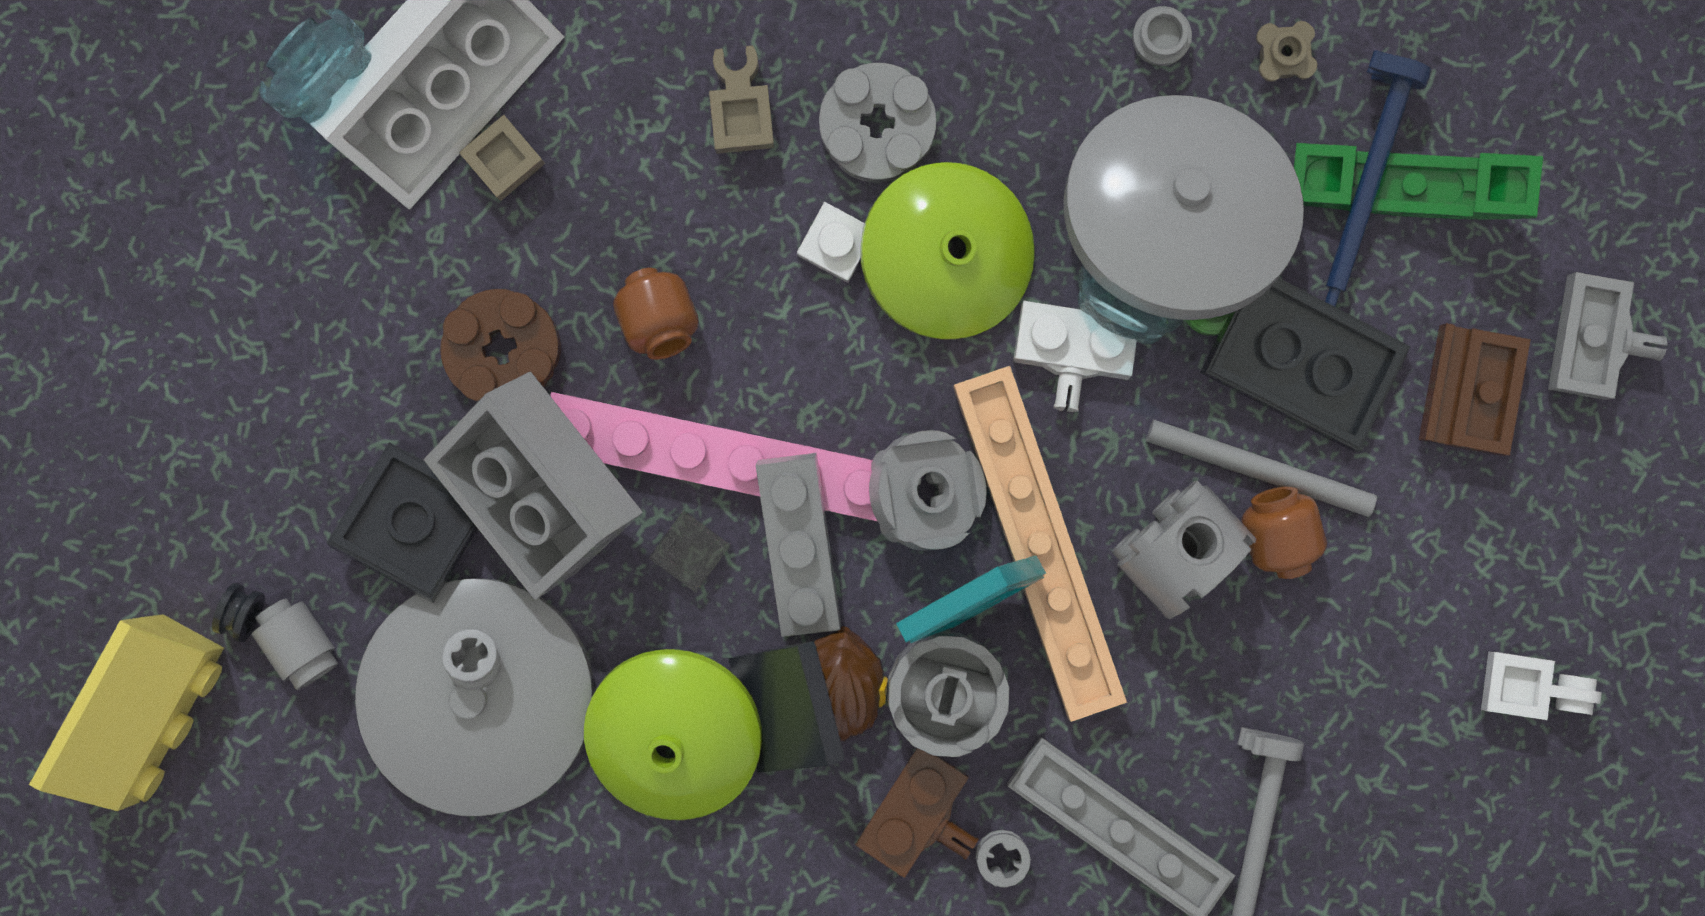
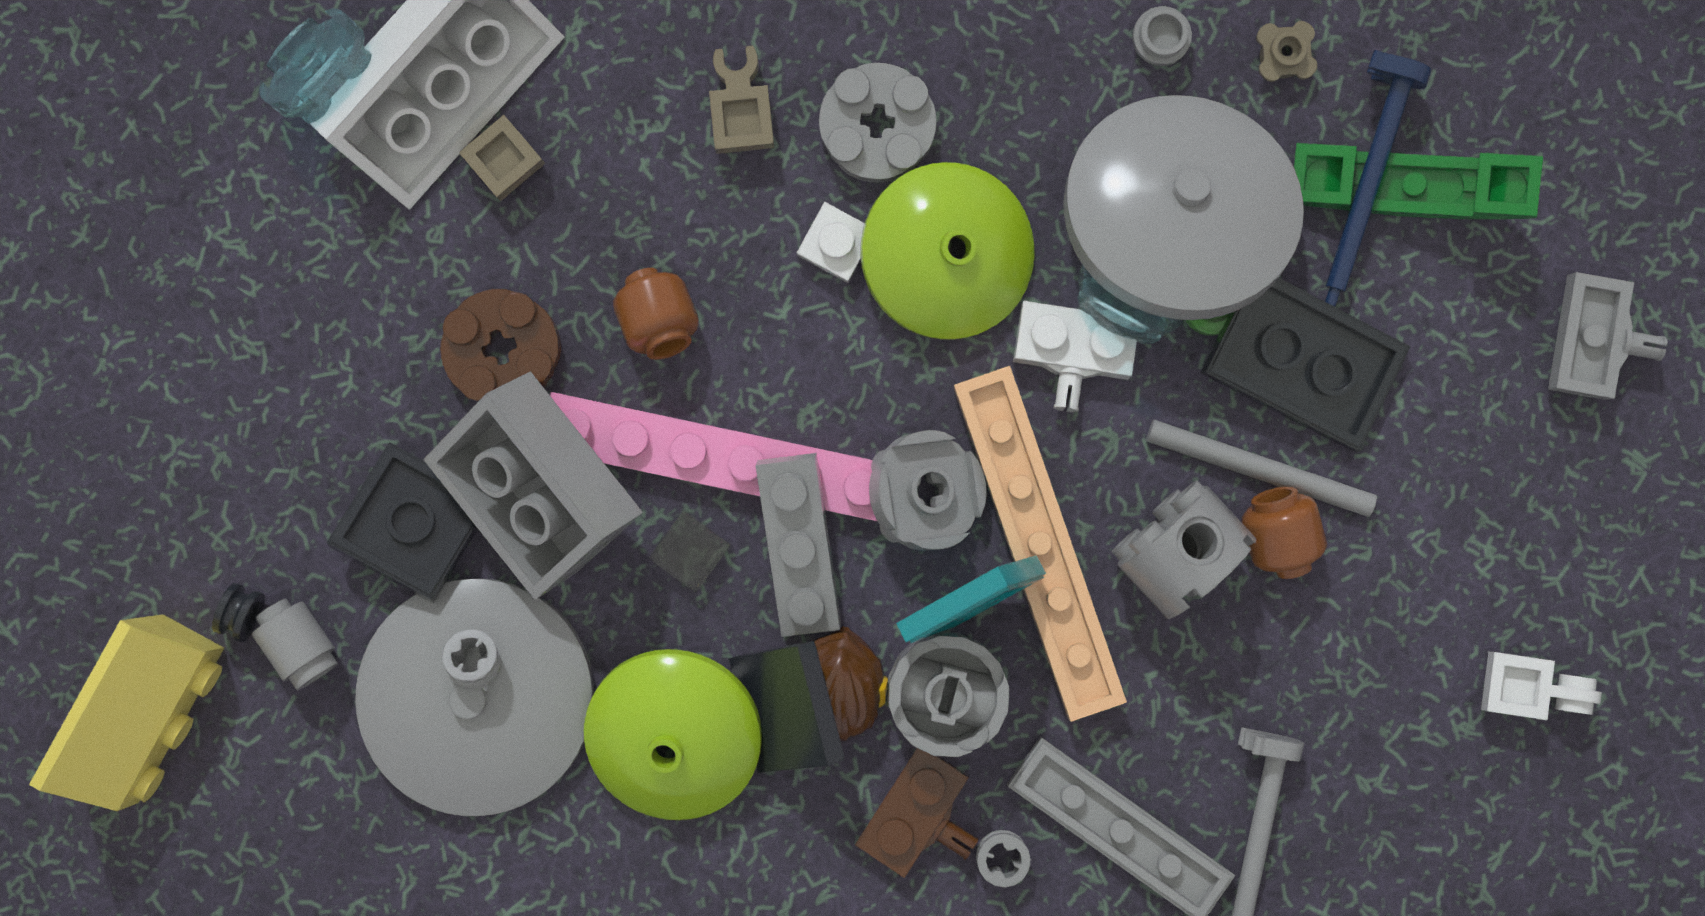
(1474, 389): reddish brown plate -> none

